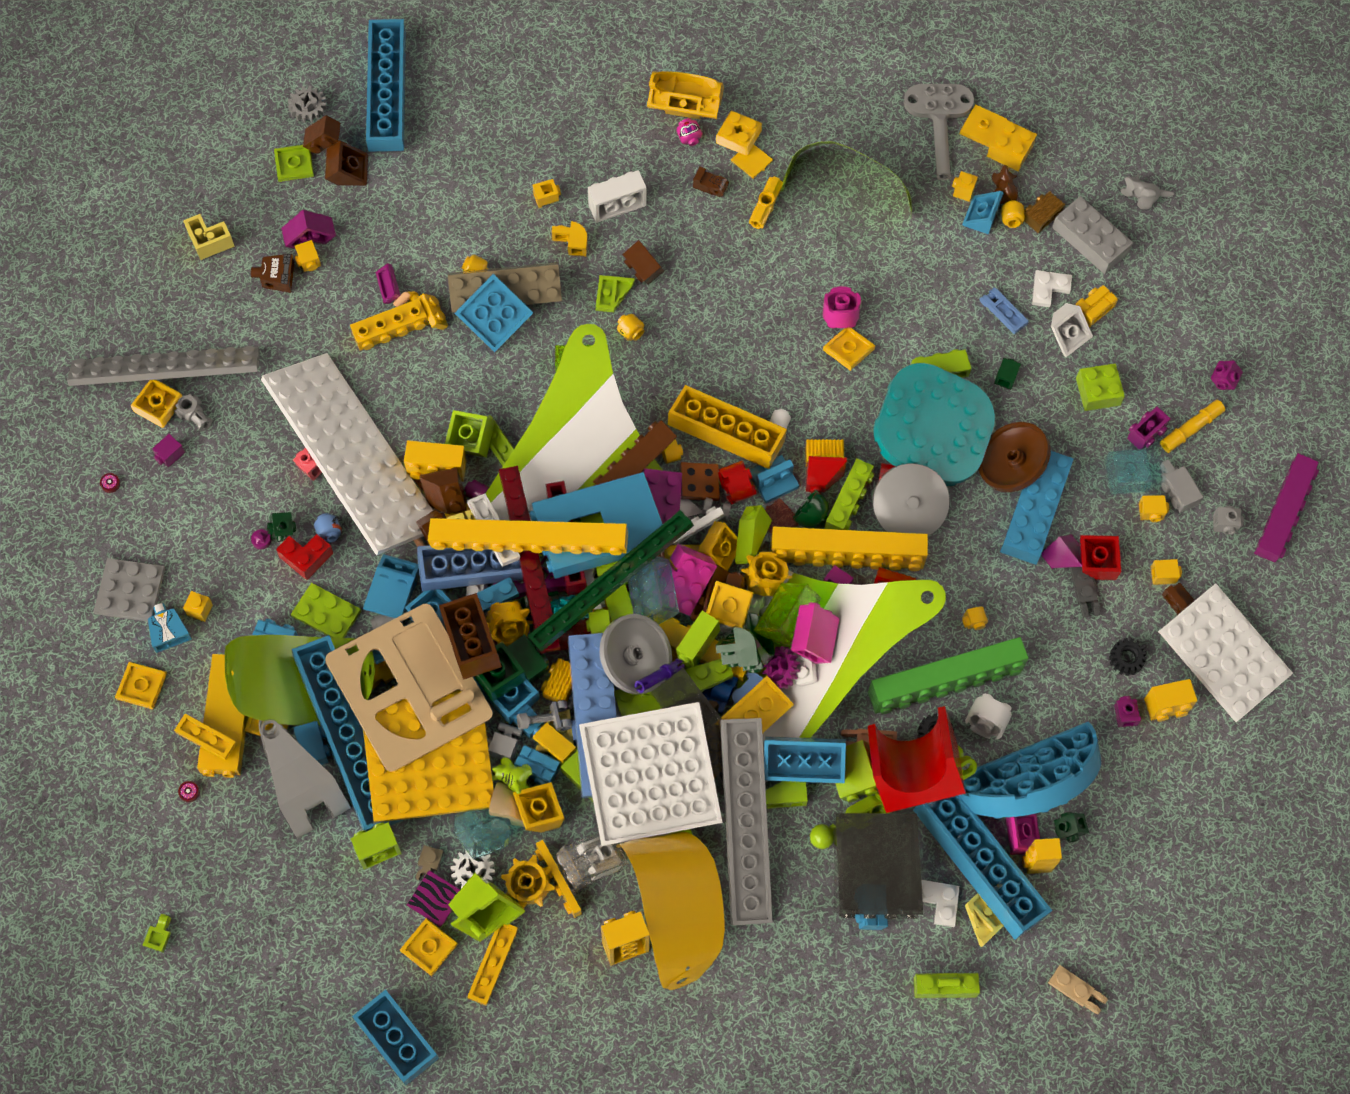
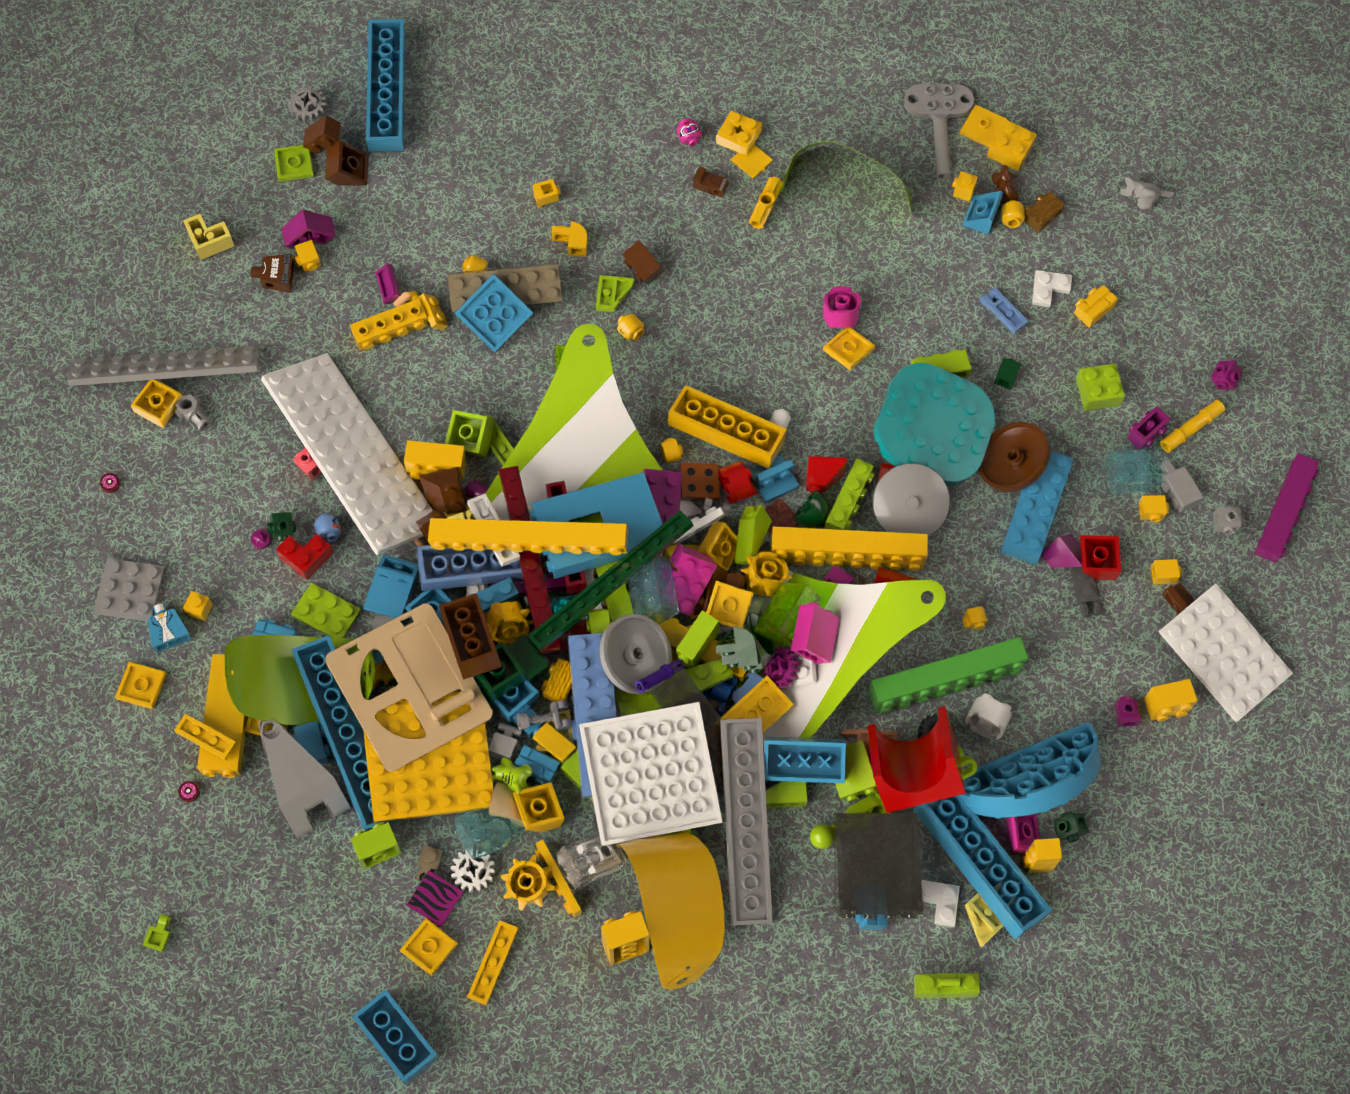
(168, 451): magenta brick -> none
(483, 908): lime piece -> none
(617, 196): white brick -> none
(641, 455): reddish brown brick -> none
(685, 94): yellow piece -> none
(824, 448): yellow brick -> none
(1070, 328): white slope -> none
(1076, 989): tan hinge -> none
(1092, 235): light grey brick -> none
(1119, 664): black tyre -> none

